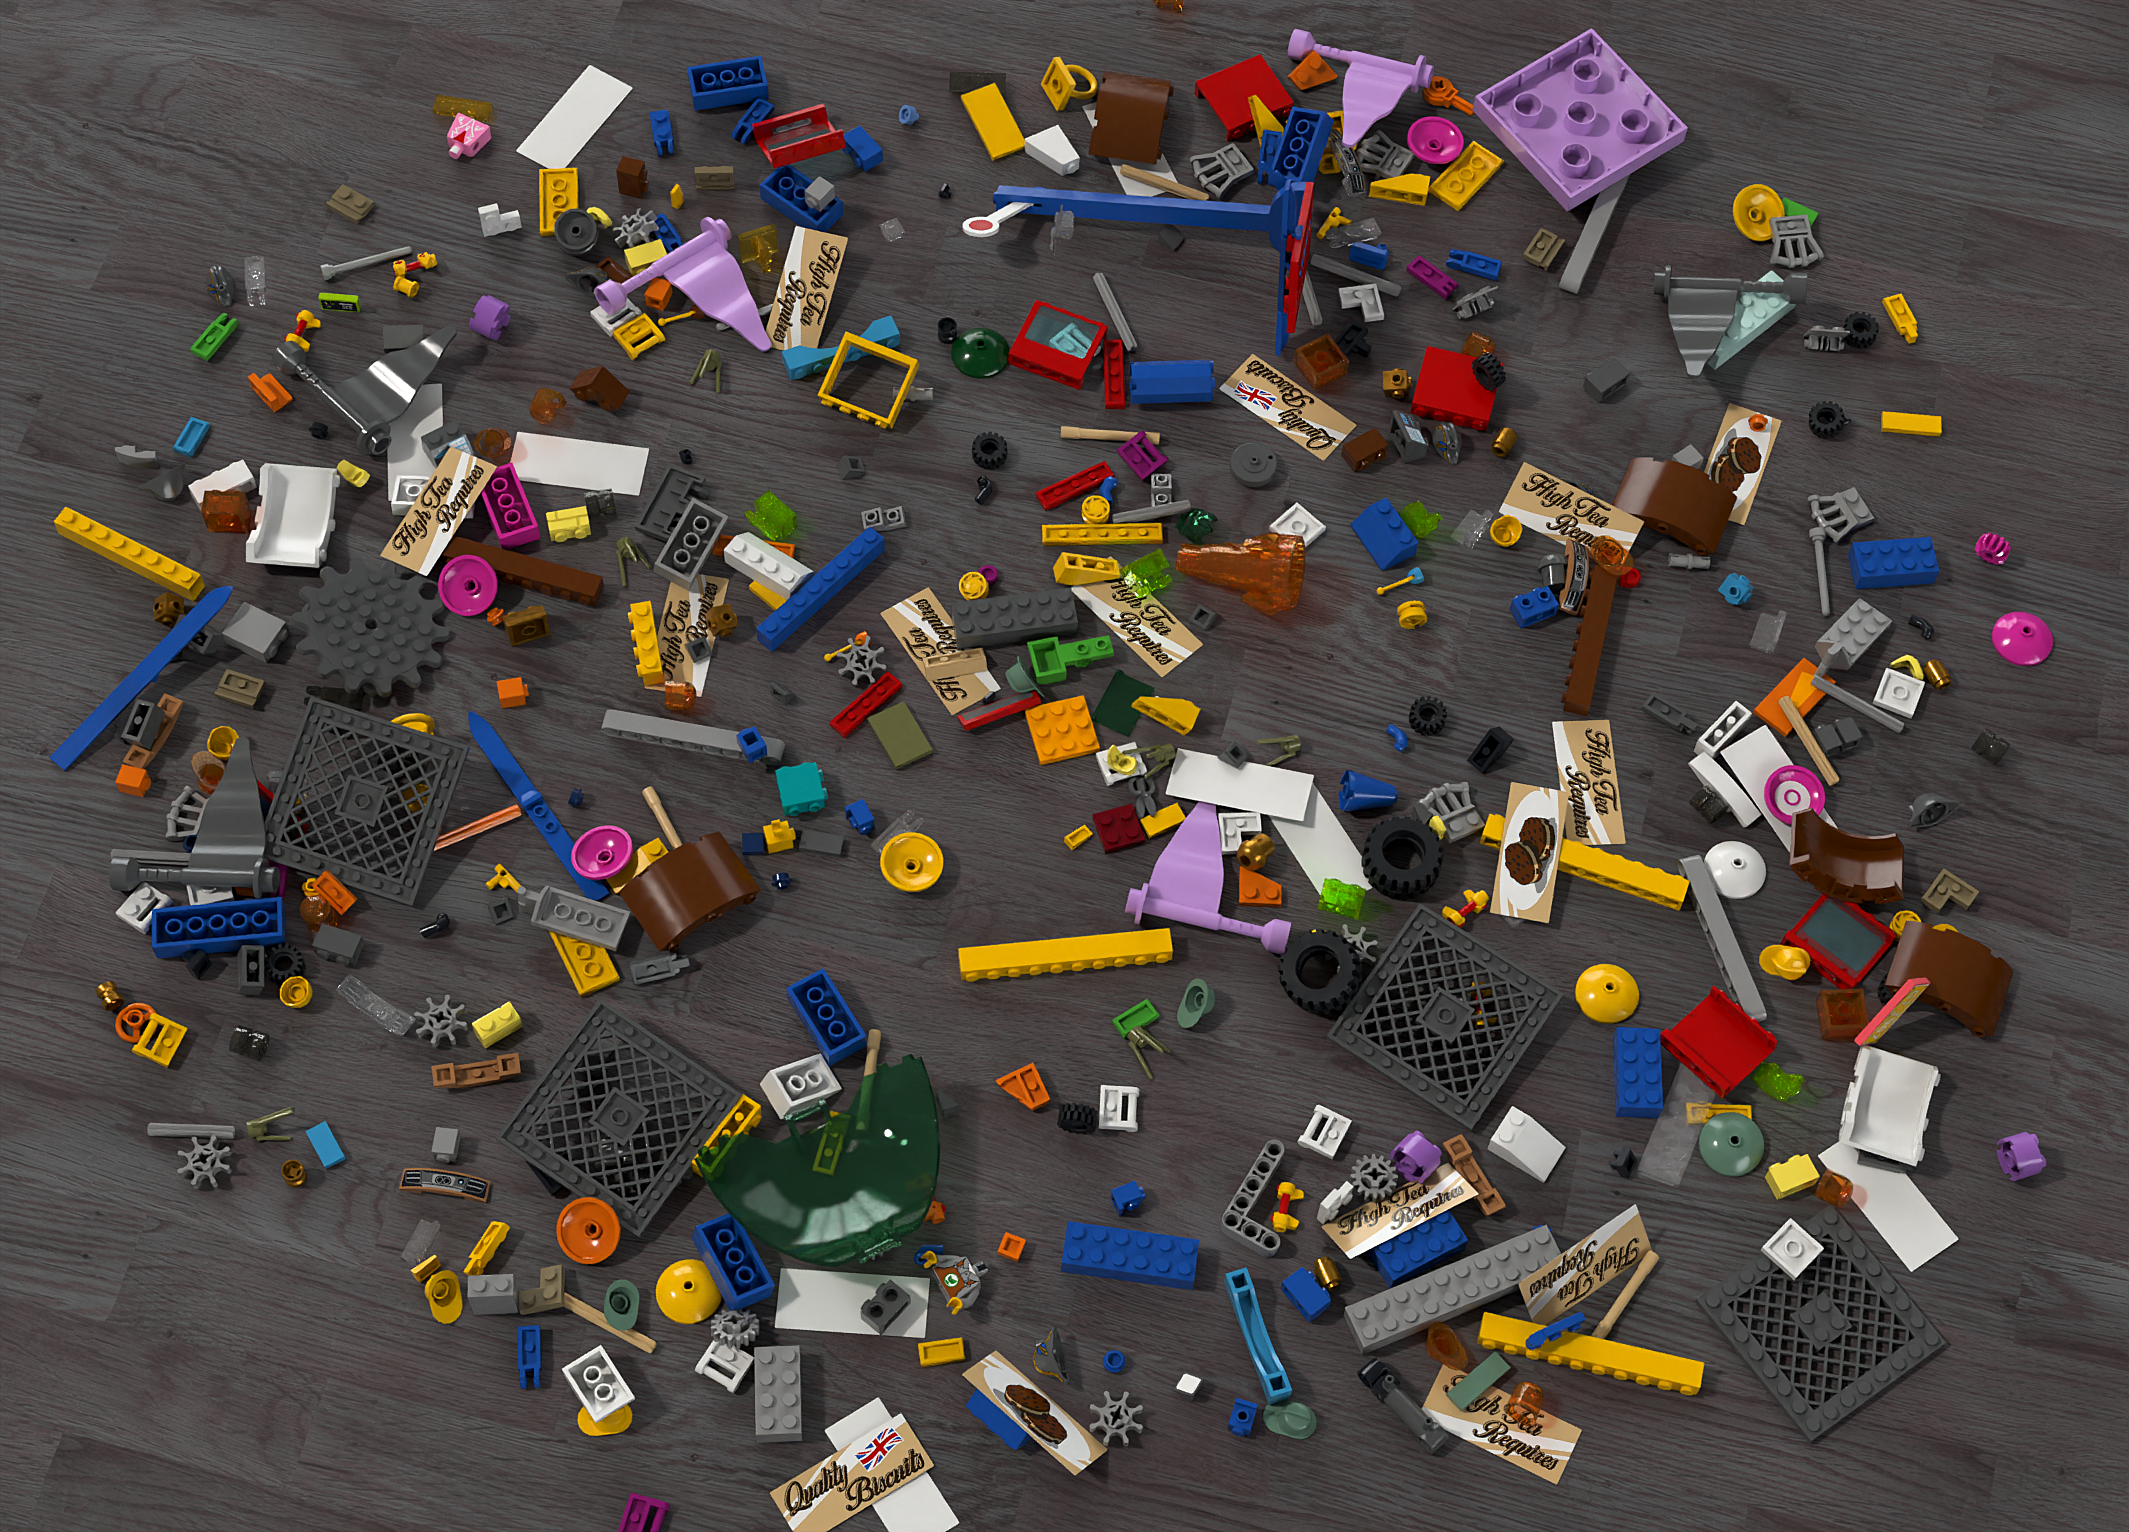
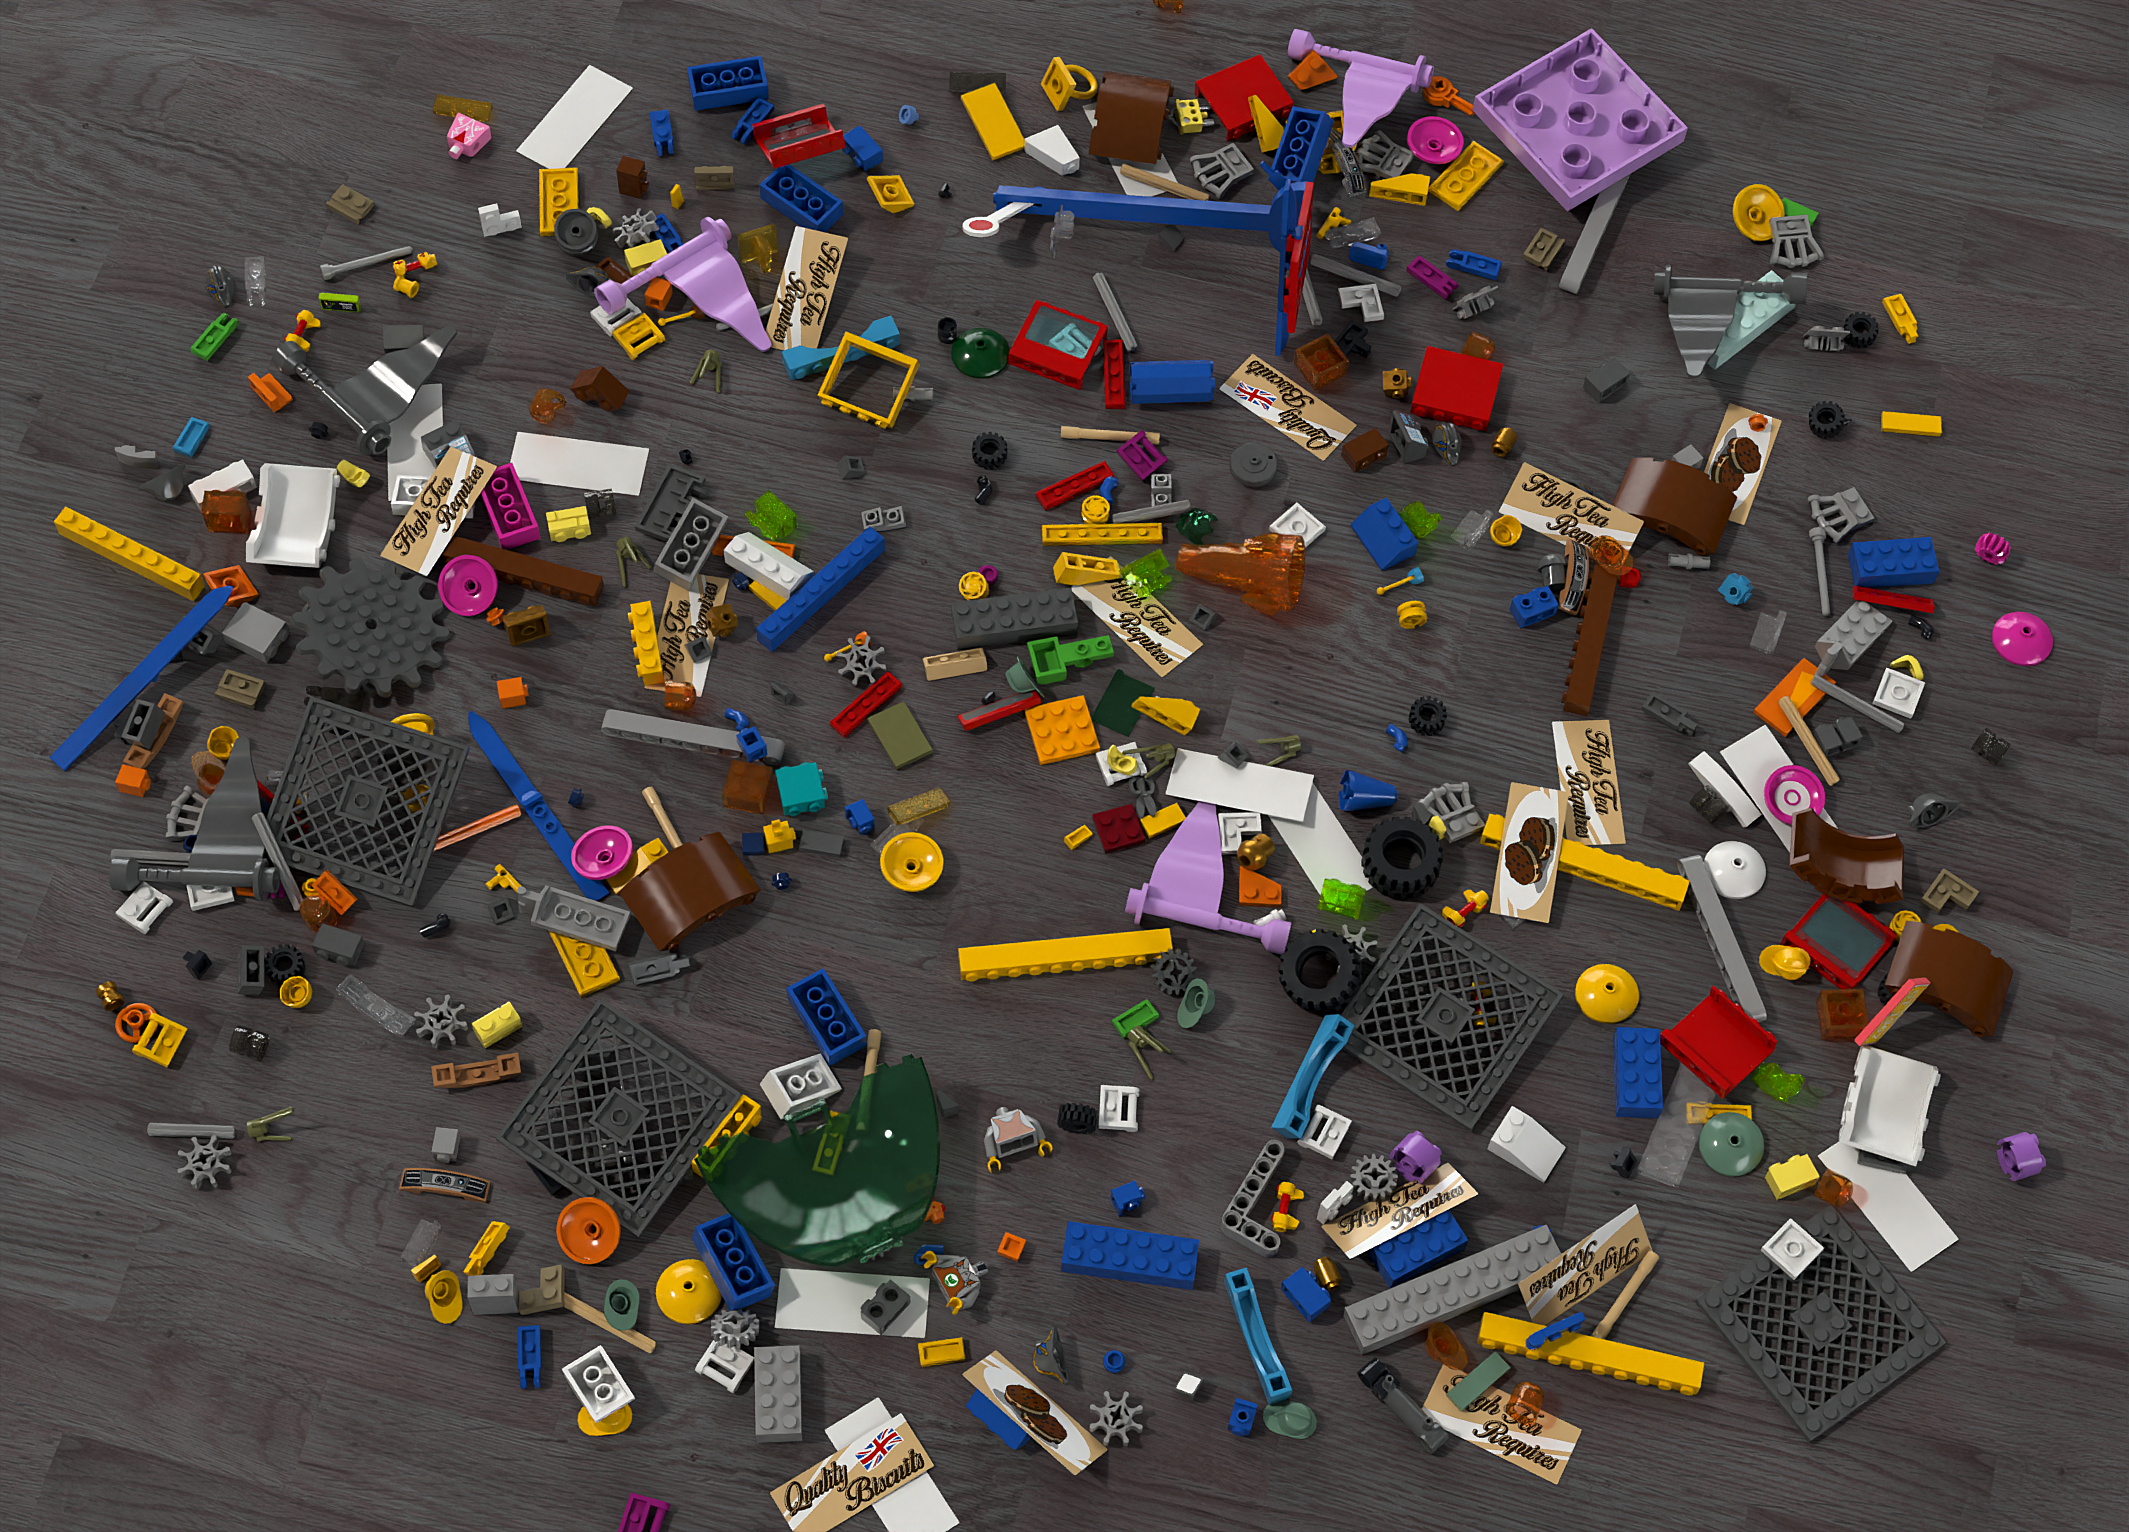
(168, 609): pearl gold brick -> none
(218, 927): blue brick -> none
(232, 576): none -> orange slope
(278, 860): none -> light grey axle
(291, 1169): pearl gold wheel -> none
(325, 1145): dark azure tile -> none
(490, 317): medium lavender brick -> none
(492, 437): clear orange helmet -> none
(737, 716): none -> blue arm
(740, 581): none -> dark blue plate
(747, 787): none -> clear orange brick
(819, 194): light grey brick -> none
(891, 192): none -> yellow slope
(892, 230): clear tile -> none
(918, 806): none -> clear yellow tile
(927, 632): sticker -> none
(1011, 1134): none -> light grey torso
(1026, 1087): orange wing -> none
(1175, 979): none -> dark grey gear
(1189, 116): none -> light yellow piece
(1268, 150): blue hinge -> none
(1273, 915): none -> white animal
(1296, 1106): none -> dark azure arch
(1462, 1161): medium nougat slope -> none
(1488, 371): black tyre -> none
(1490, 749): black slope -> none
(1723, 730): white brick -> none
(1893, 599): none -> red tile
(1937, 674): pearl gold brick -> none

